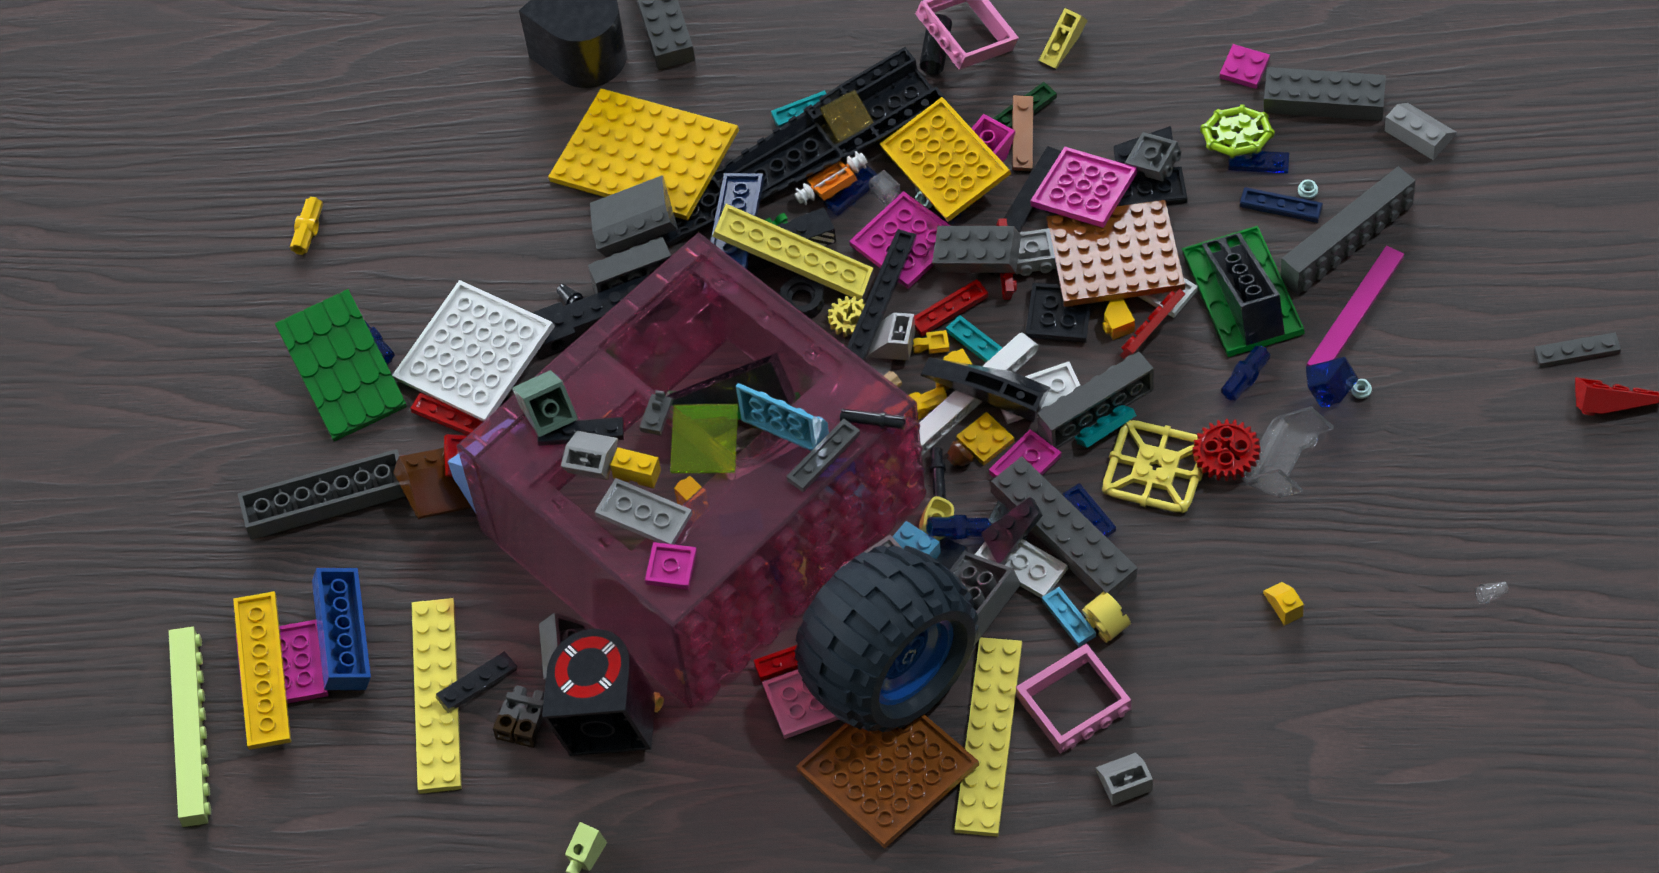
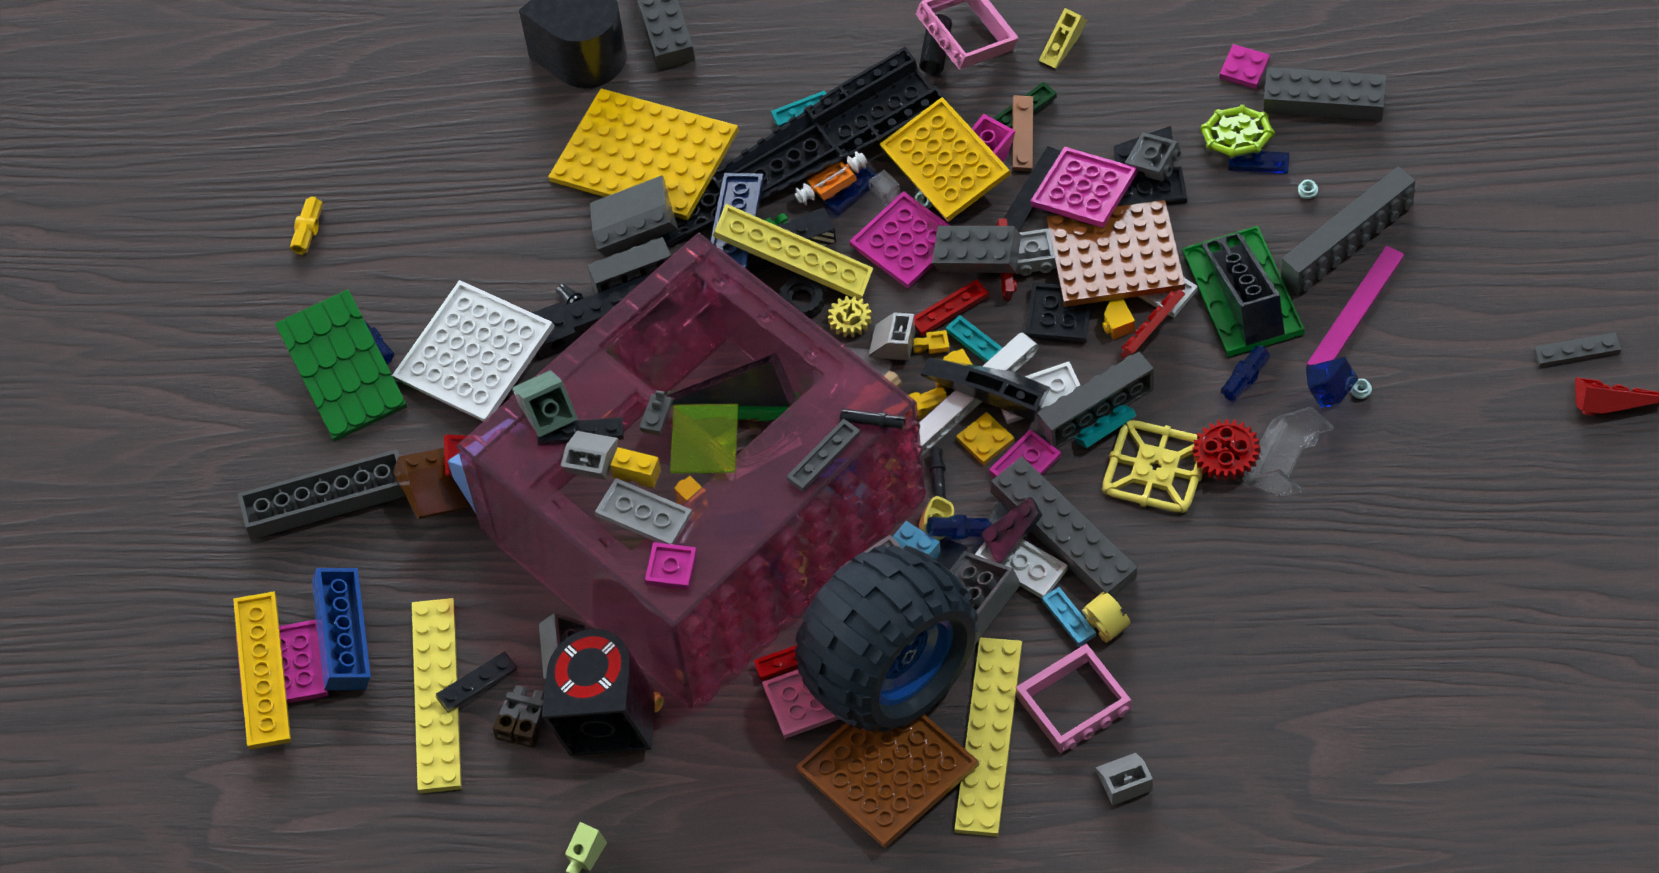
(189, 727): yellowish green brick -> none
(444, 414): red plate -> none
(780, 418): medium azure slope -> none
(846, 116): clear yellow plate -> none
(881, 293): black tile -> none
(959, 454): reddish brown cone -> none
(1089, 508): clear blue plate -> none
(1281, 204): dark blue tile -> none
(1285, 602): yellow slope -> none
(1418, 130): light grey slope -> none
(1490, 591): clear cone -> none

